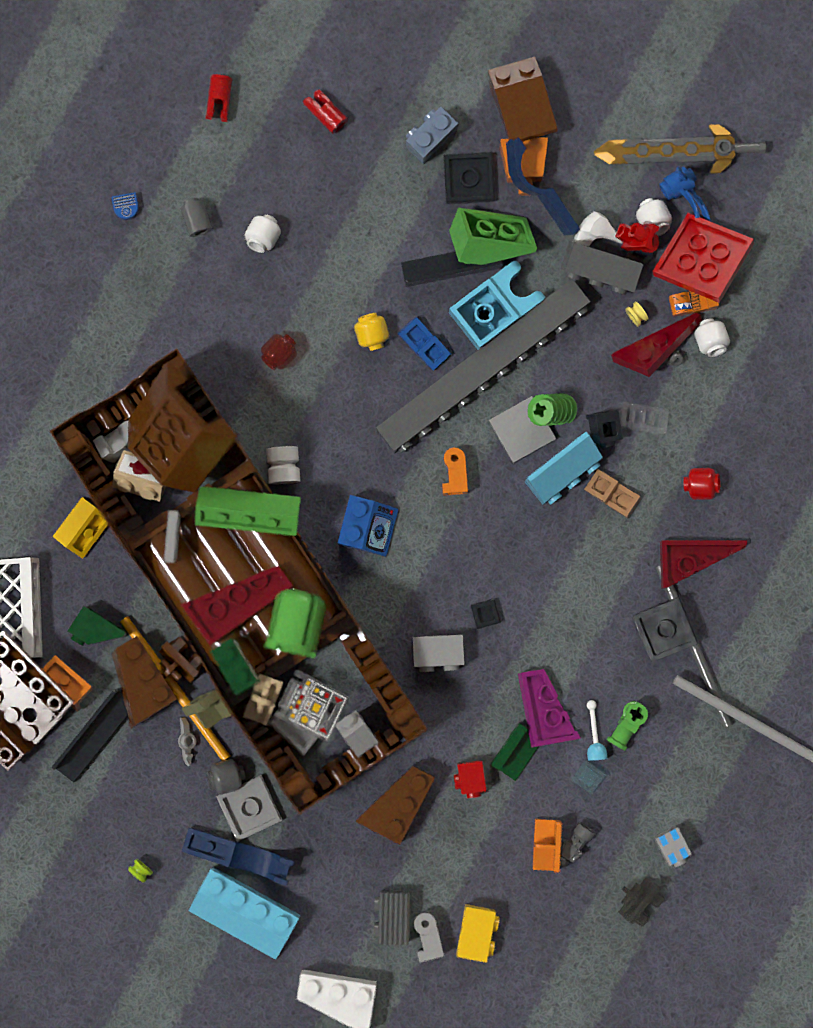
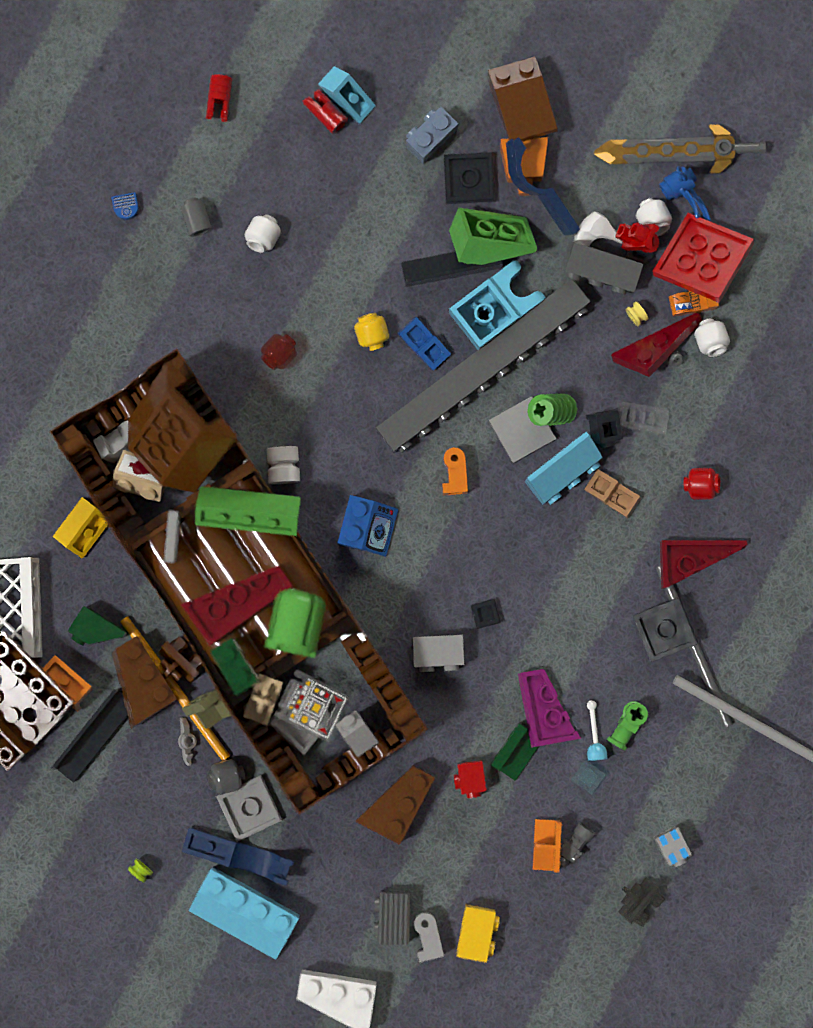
(347, 94): none -> medium azure slope

